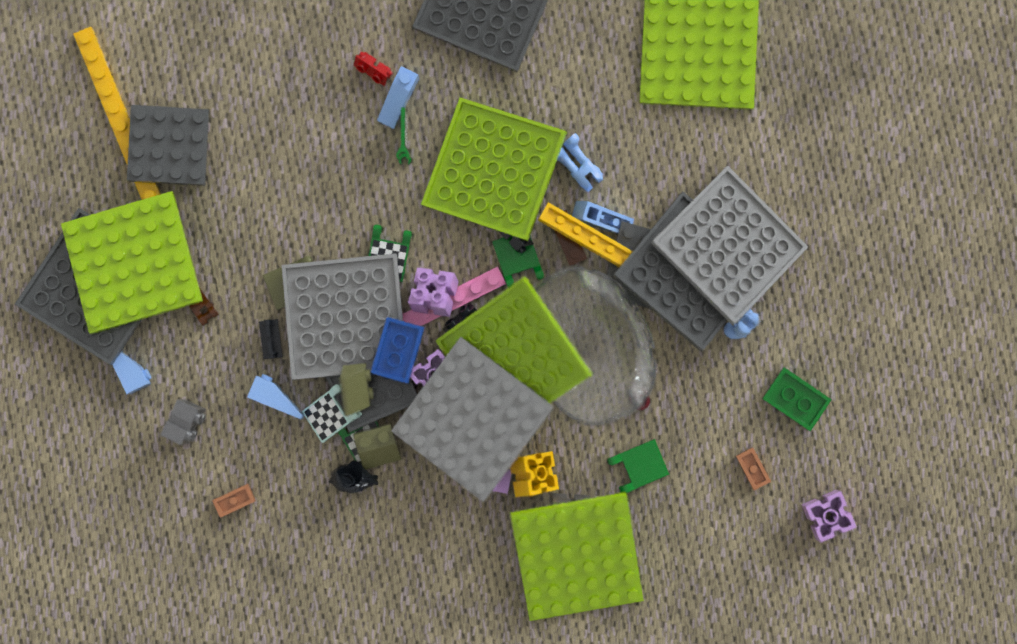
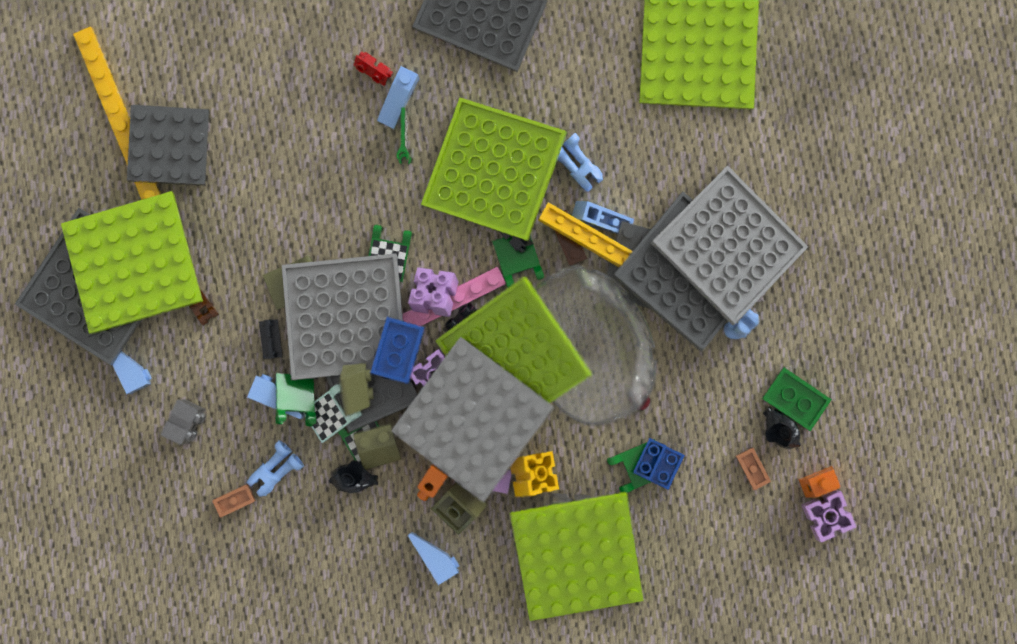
(270, 478): none -> light blue piece
(294, 397): none -> flag
(431, 482): none -> orange torso
(437, 561): none -> light blue slope
(458, 507): none -> olive slope
(658, 464): none -> blue slope
(781, 429): none -> black hair
(820, 483): none -> orange torso

